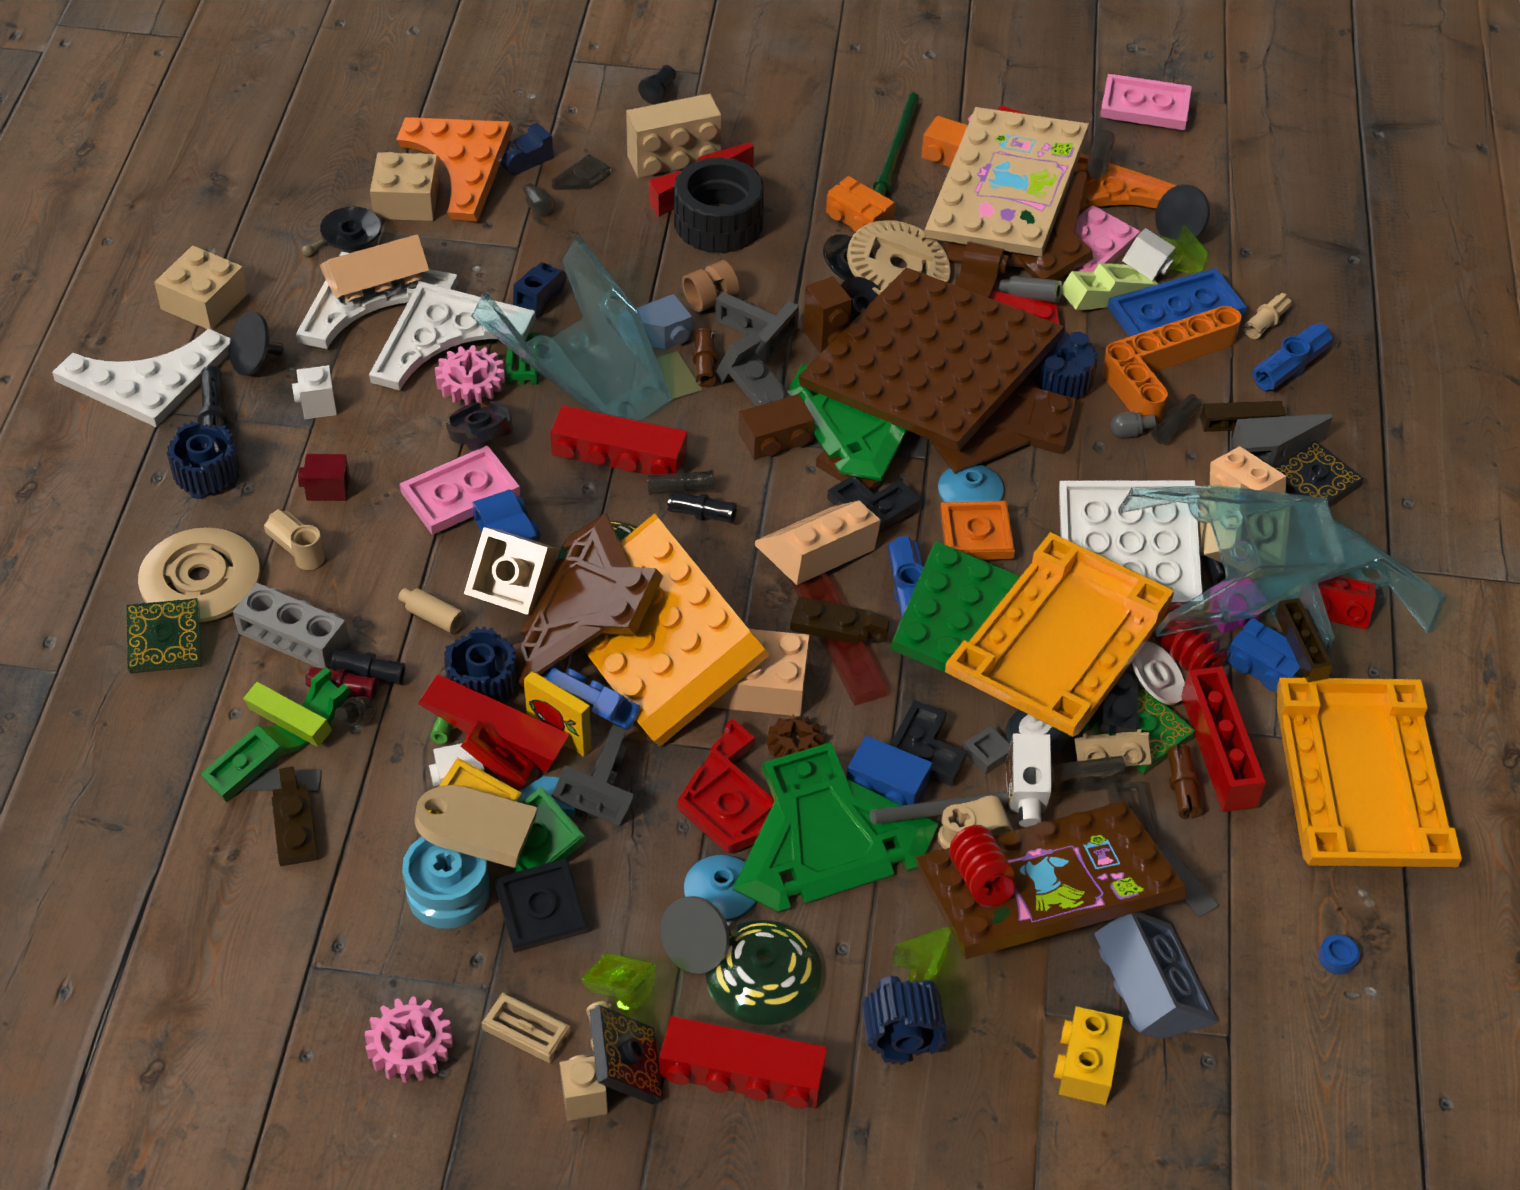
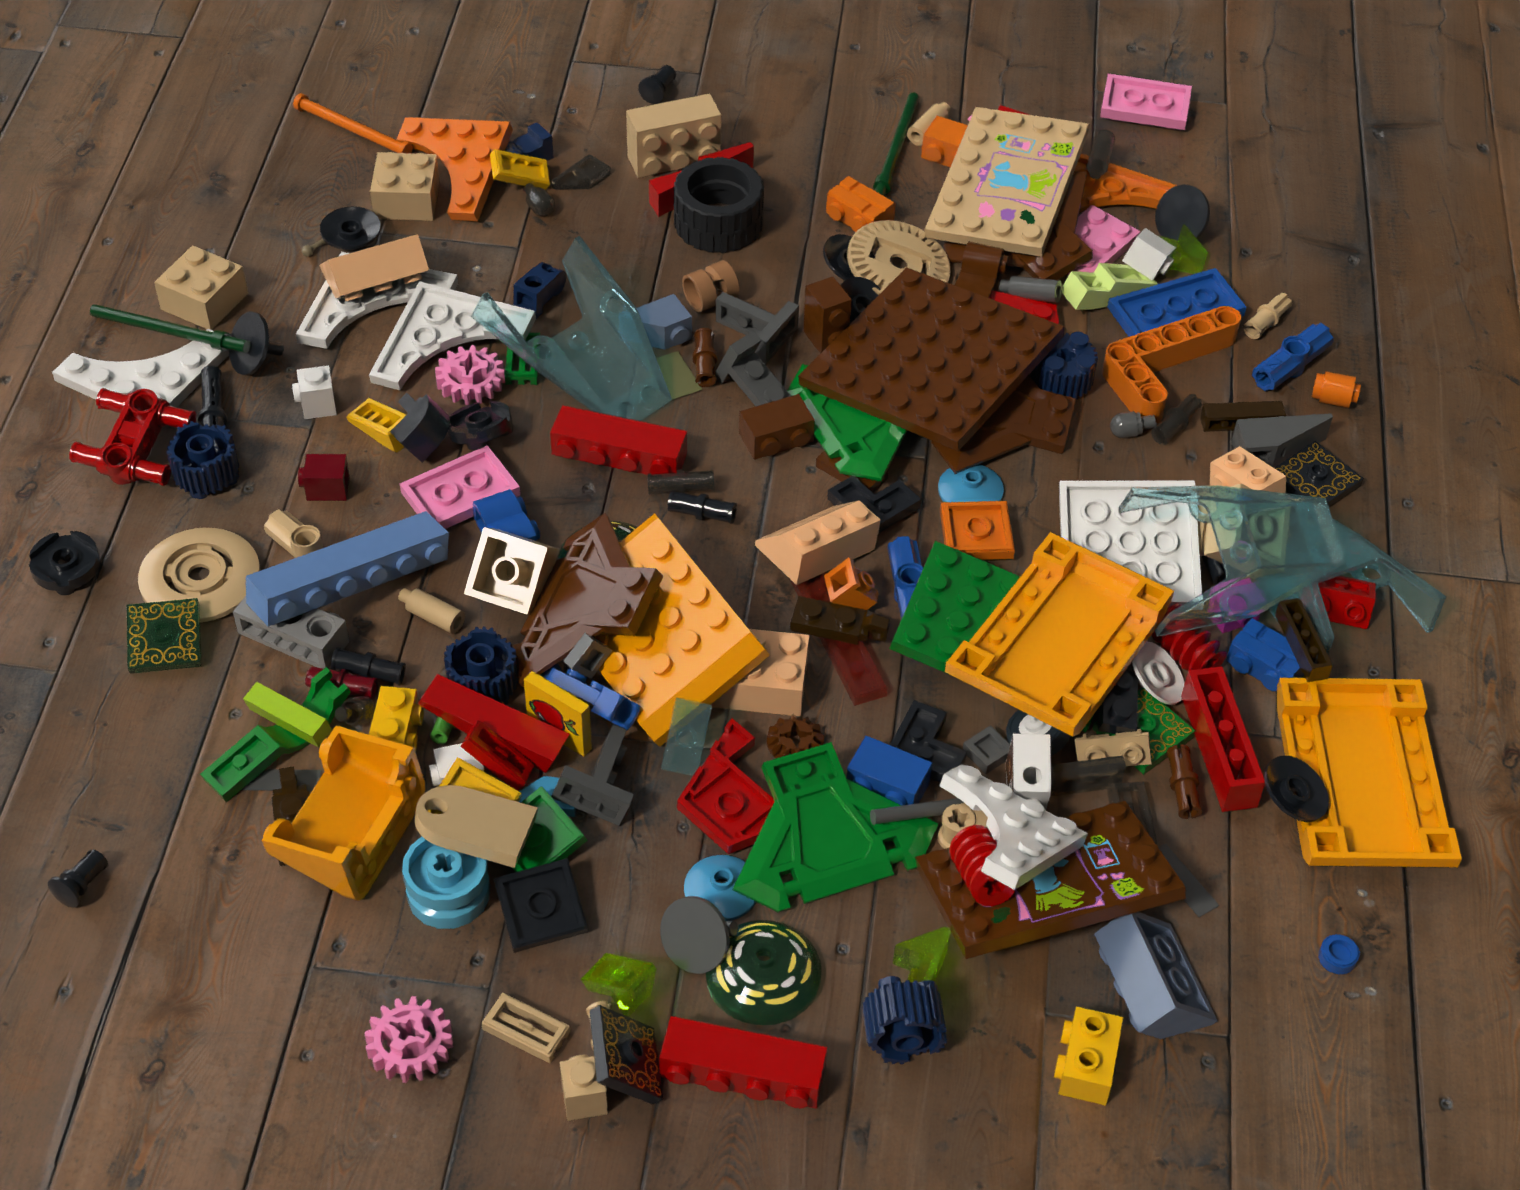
(68, 576): none -> black plate
(74, 882): none -> black pin
(132, 437): none -> red piece
(218, 339): none -> dark green bar
(303, 103): none -> orange bar
(346, 568): none -> medium blue brick
(351, 813): none -> light orange windscreen
(379, 424): none -> yellow slope
(397, 715): none -> yellow brick
(422, 427): none -> black brick
(519, 169): none -> yellow plate
(588, 655): none -> dark grey tile
(686, 736): none -> clear light blue plate
(851, 586): none -> orange brick
(917, 130): none -> tan cylinder
(1025, 832): none -> white plate
(1296, 788): none -> black dish
(1336, 389): none -> orange brick

